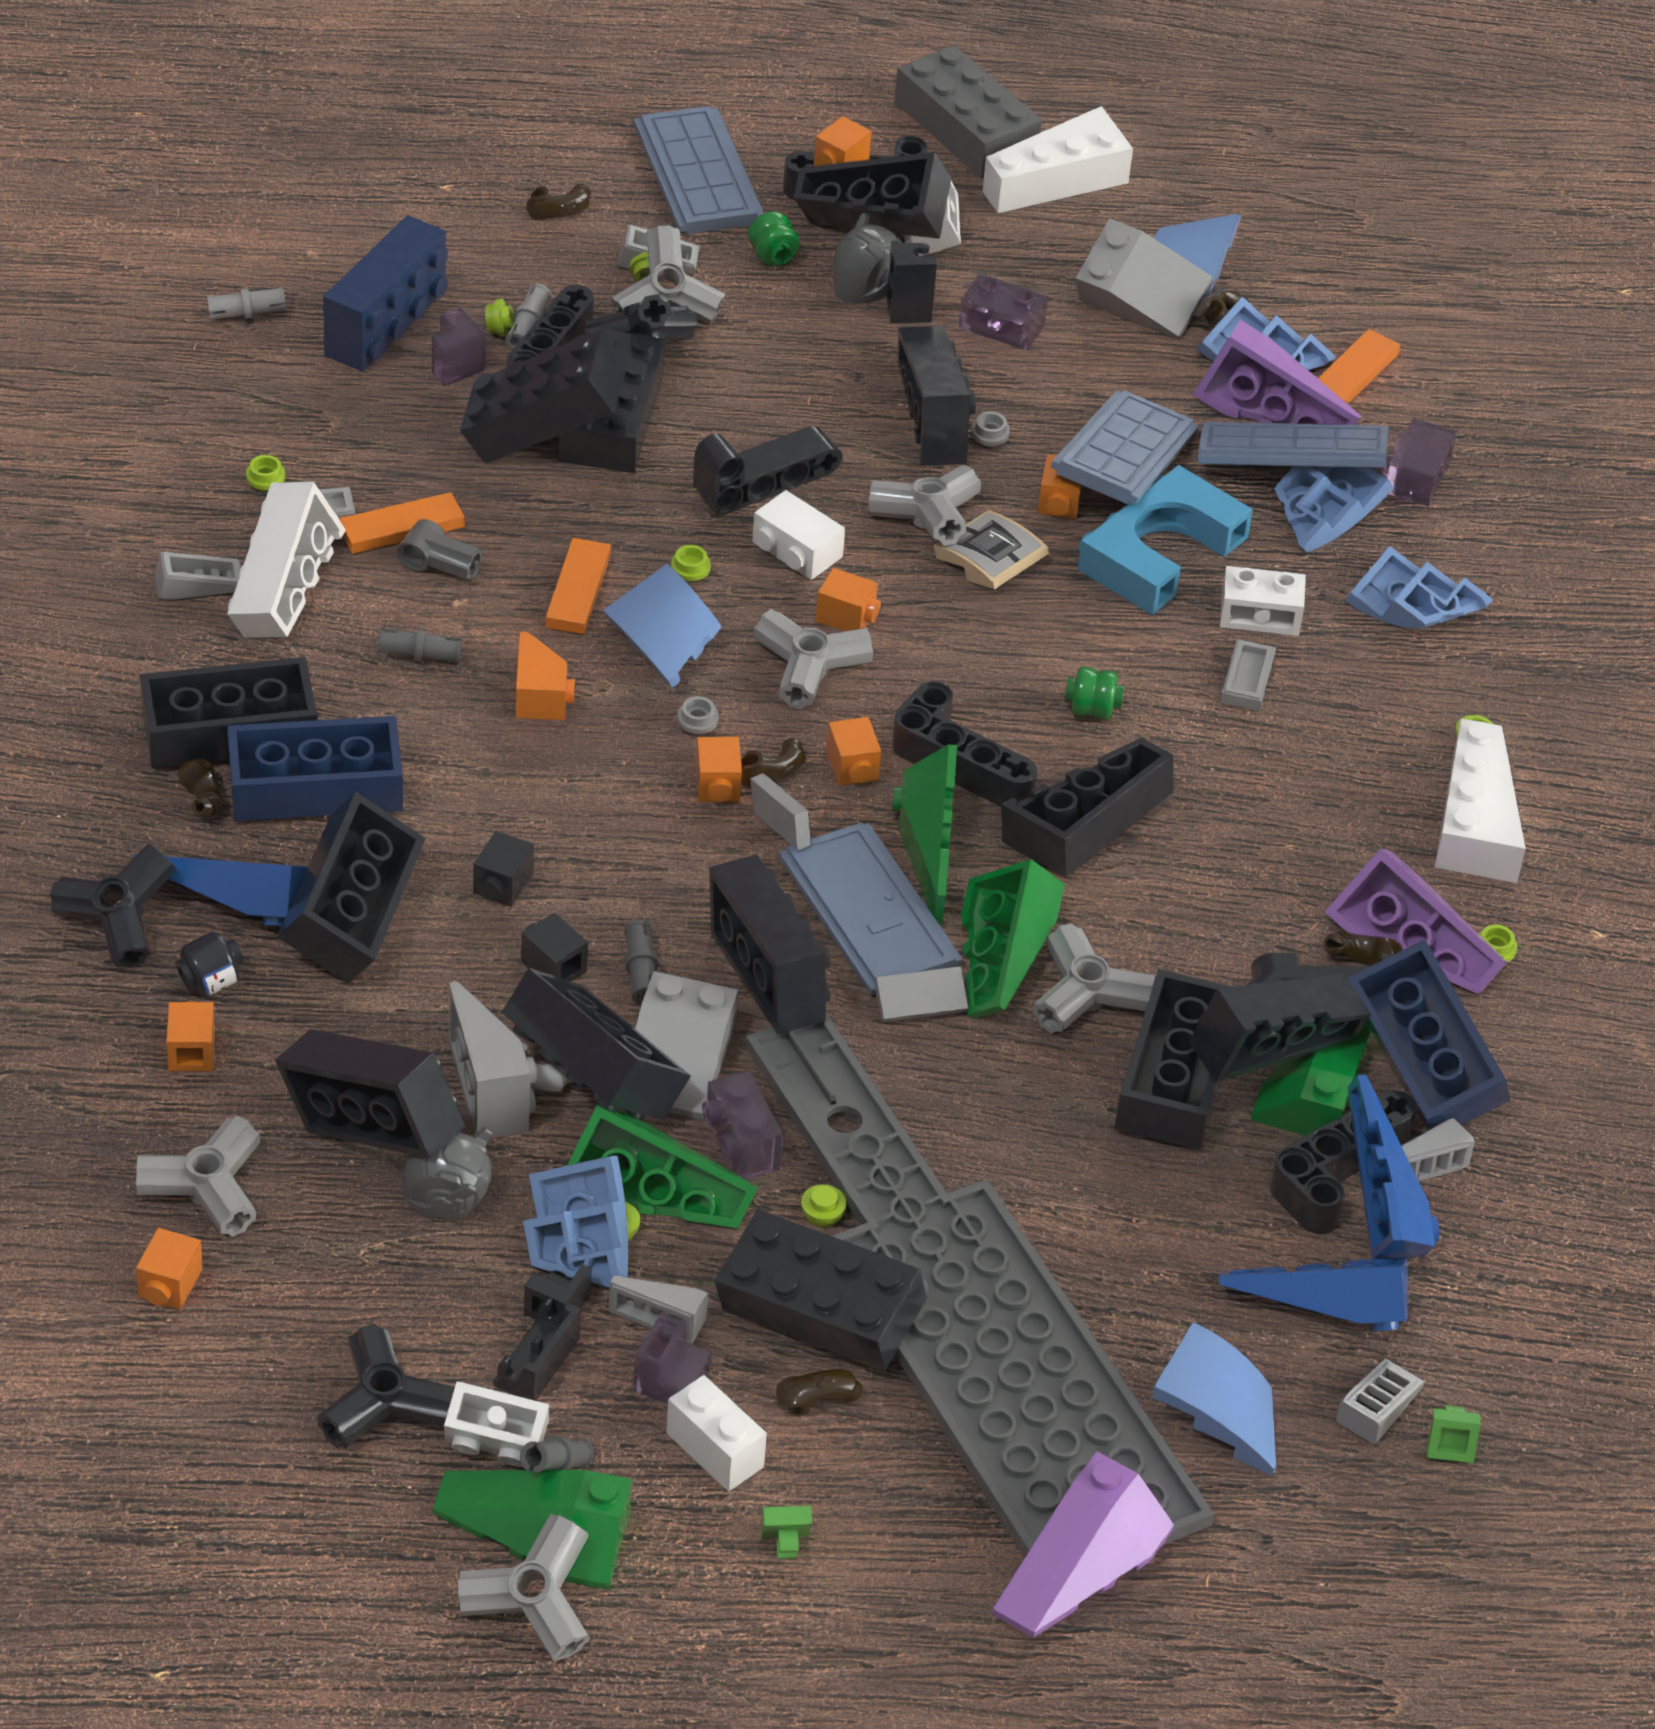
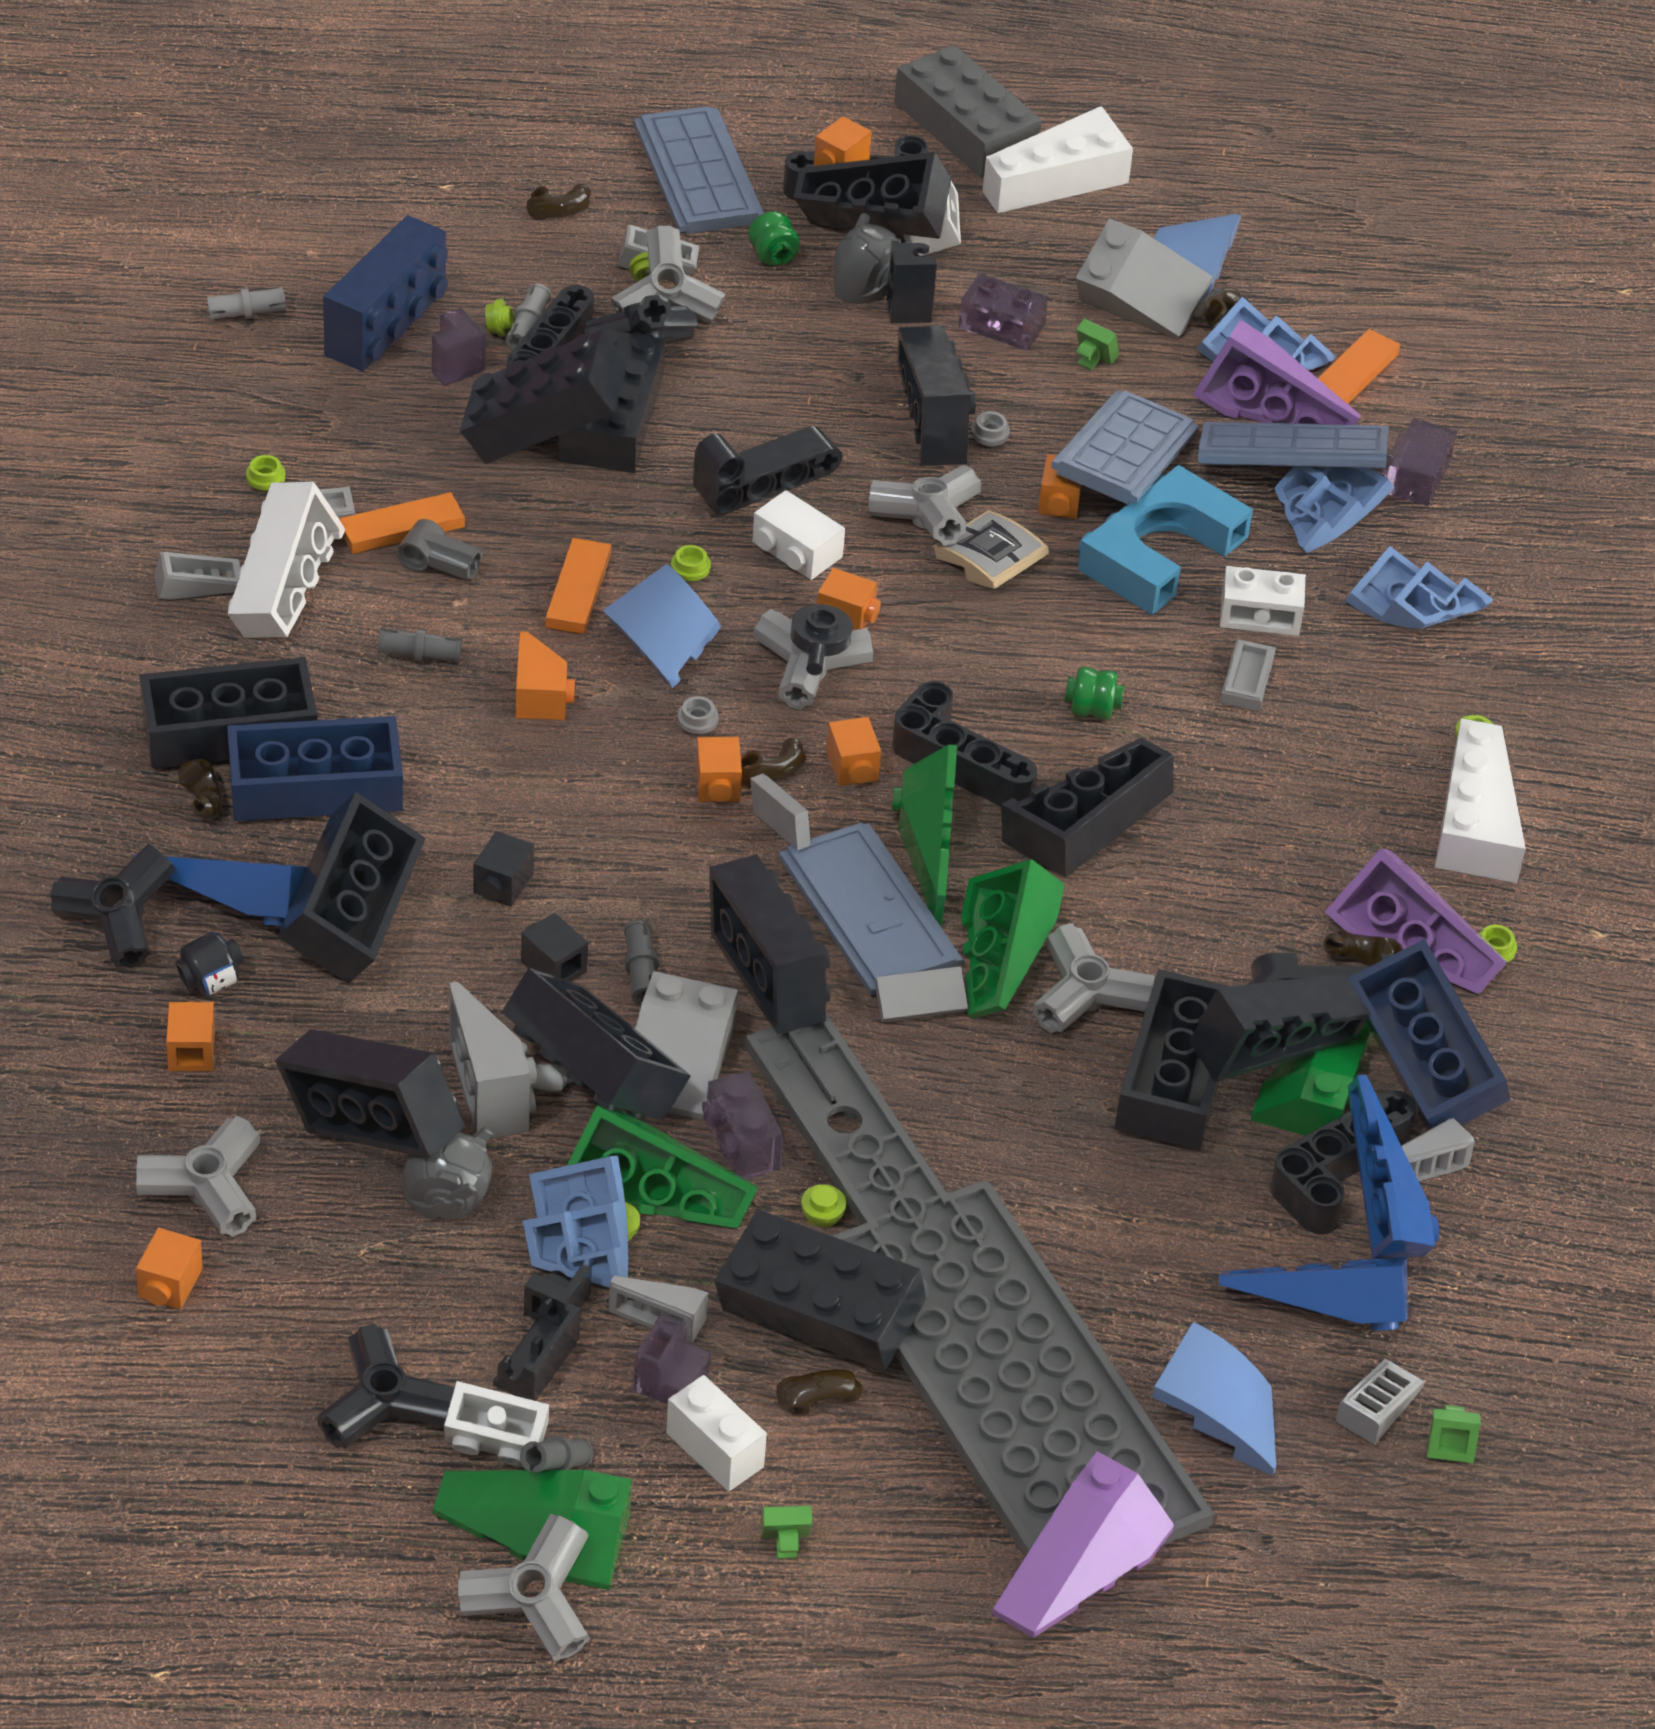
(820, 633): none -> black piece
(1095, 345): none -> bright green tile

